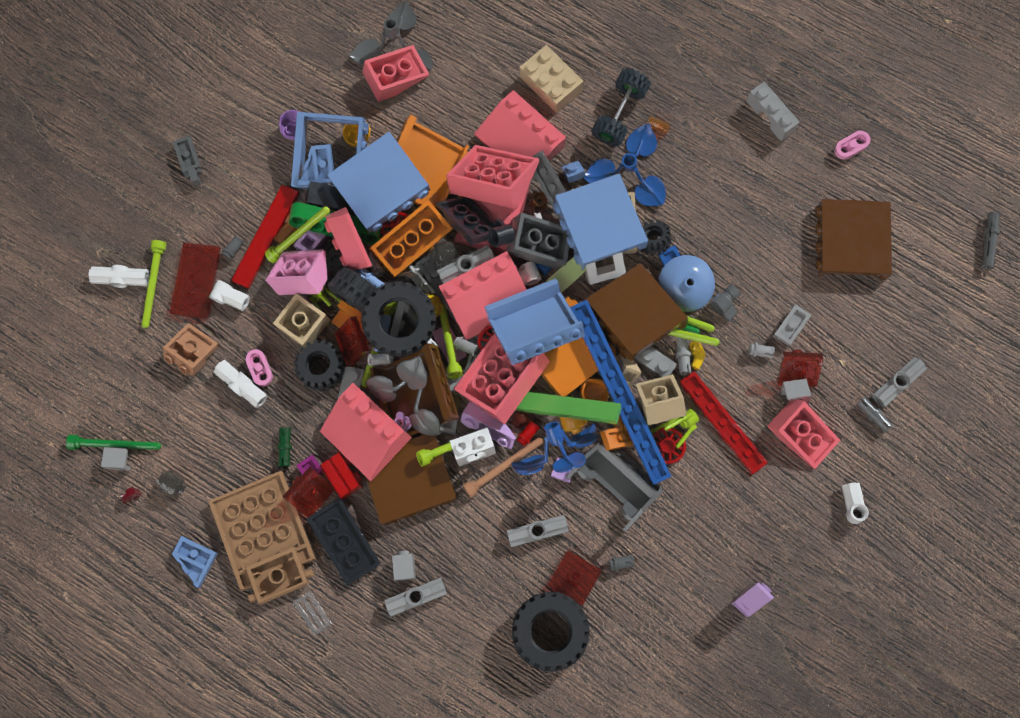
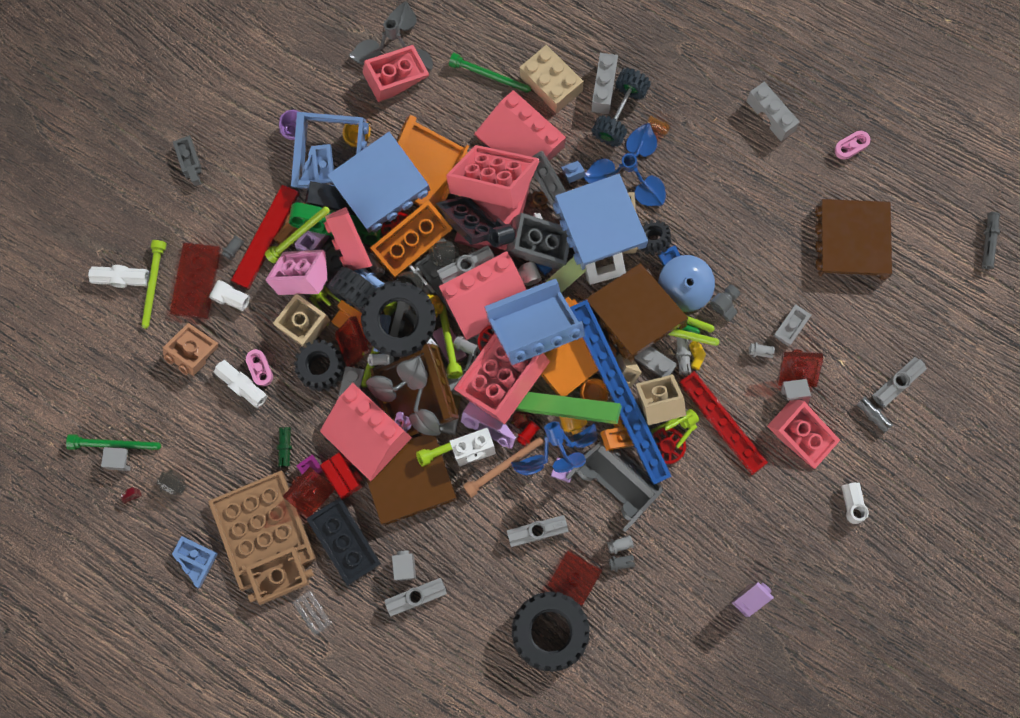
(457, 61): none -> green piece
(604, 83): none -> light grey arch
(620, 544): none -> light grey pin

